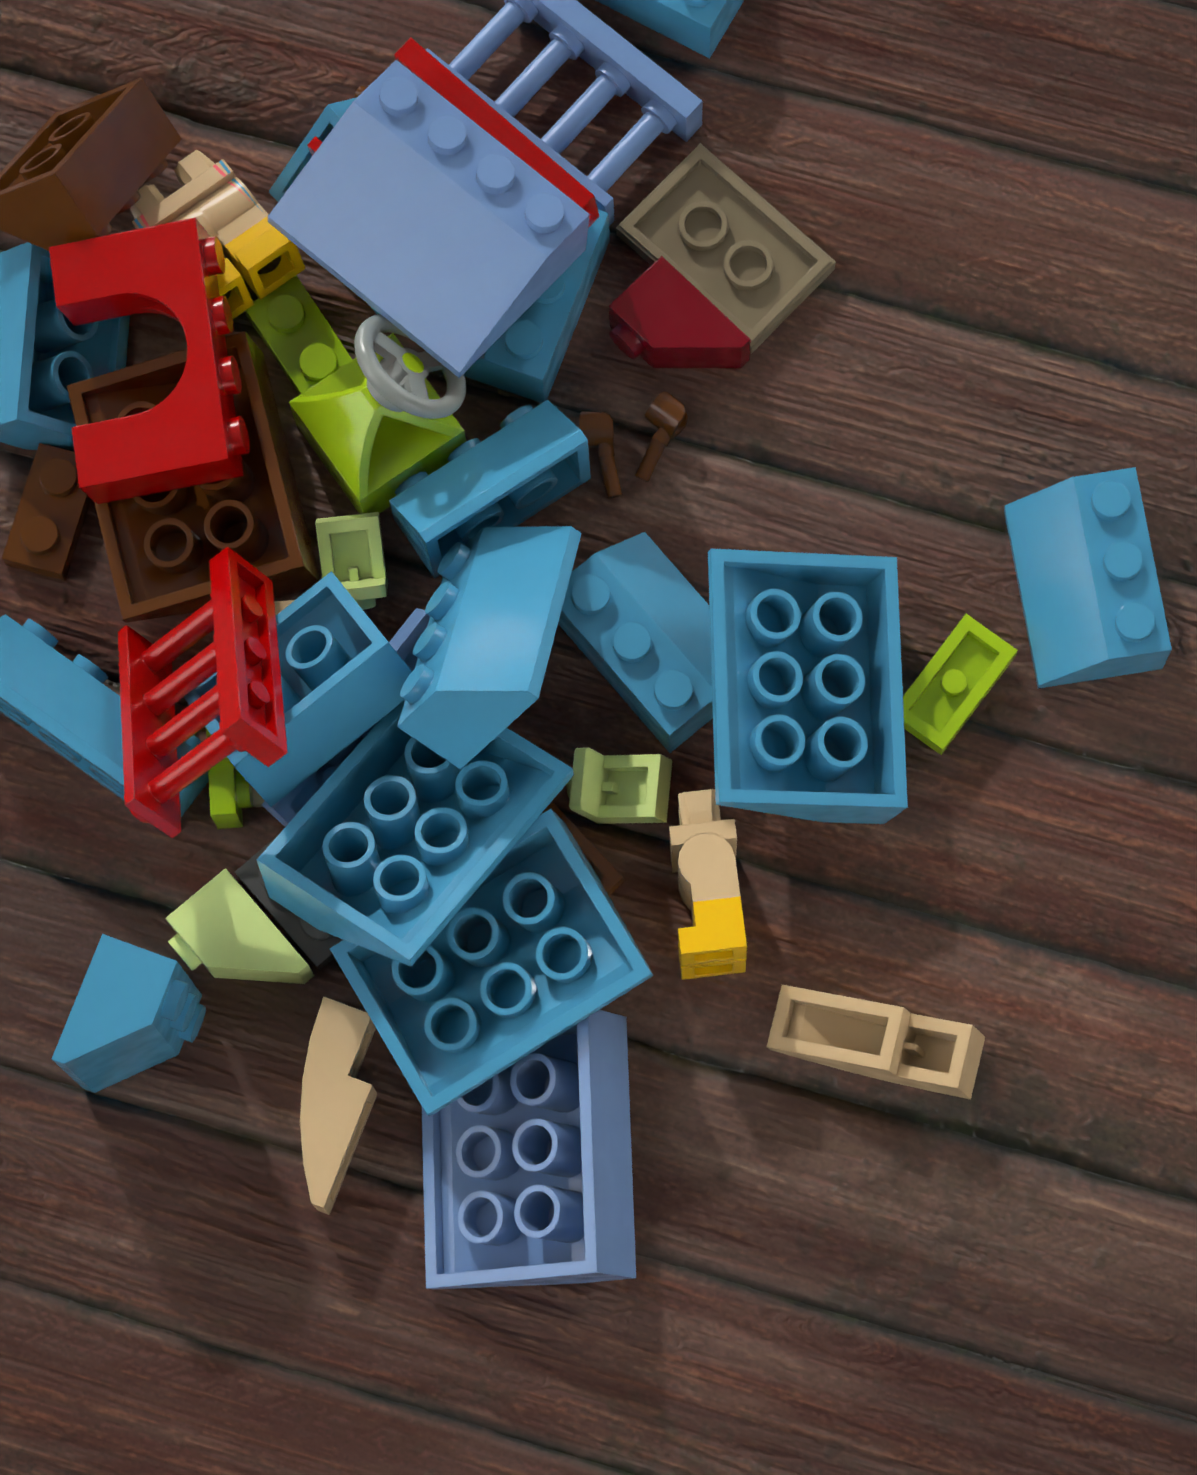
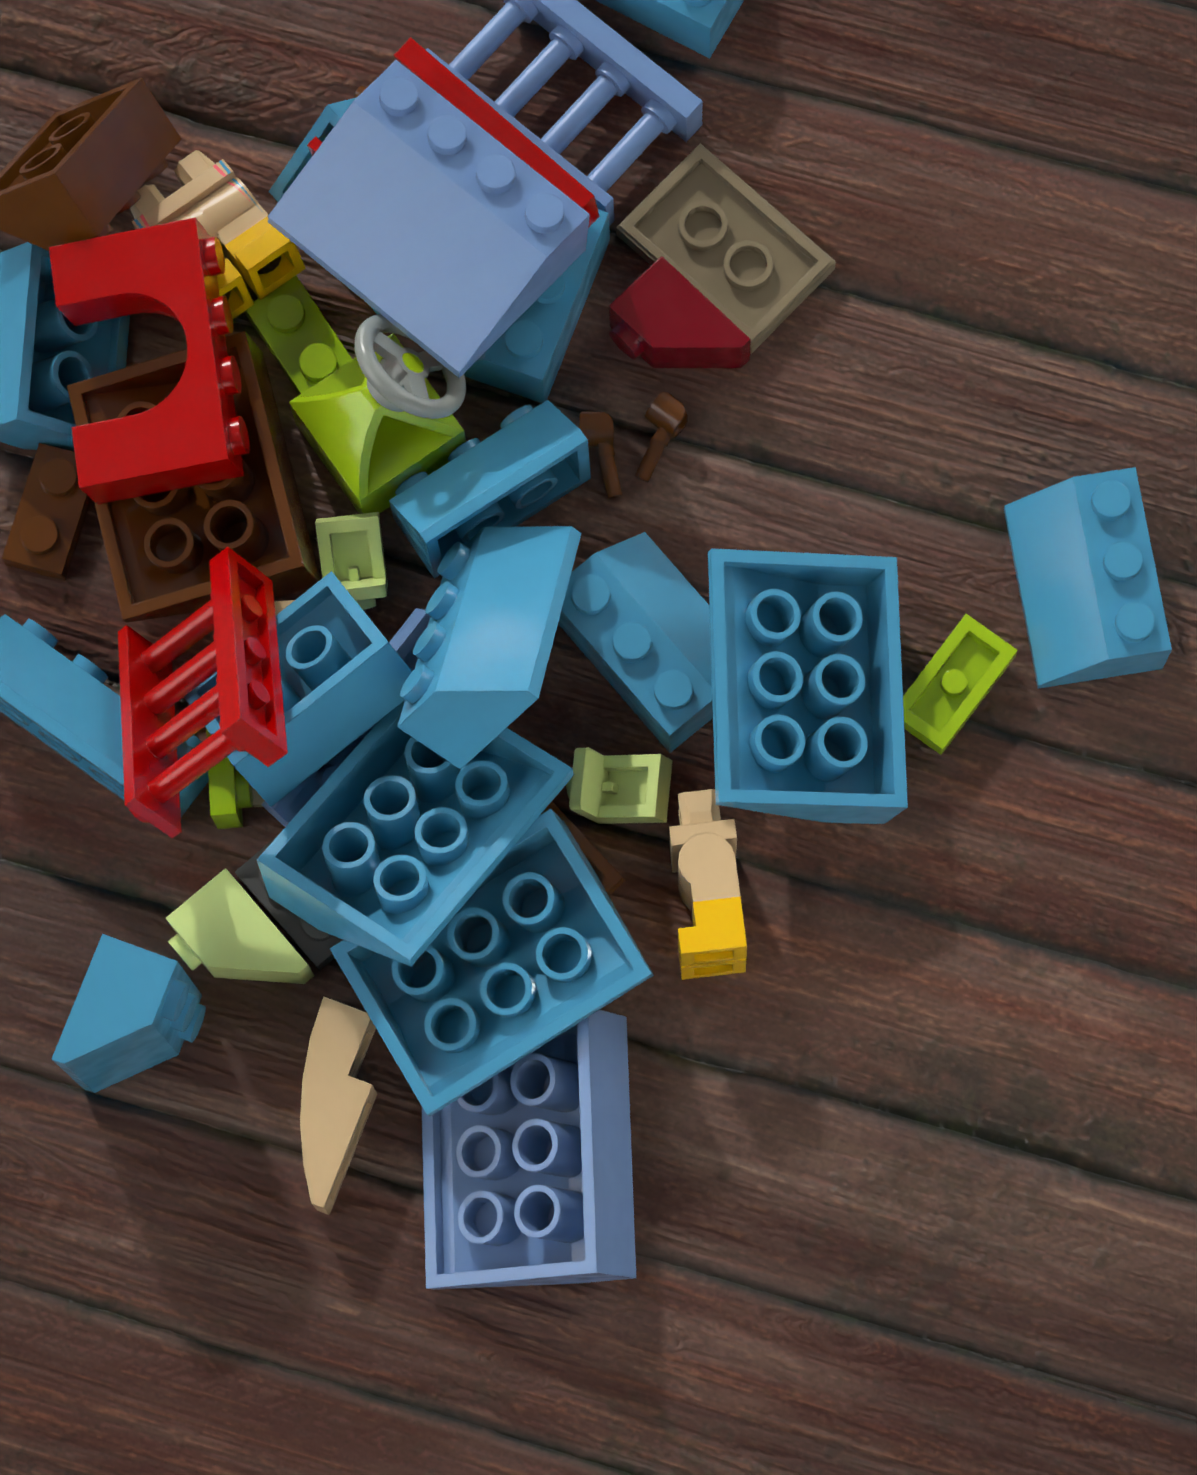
(877, 1041): tan slope -> none

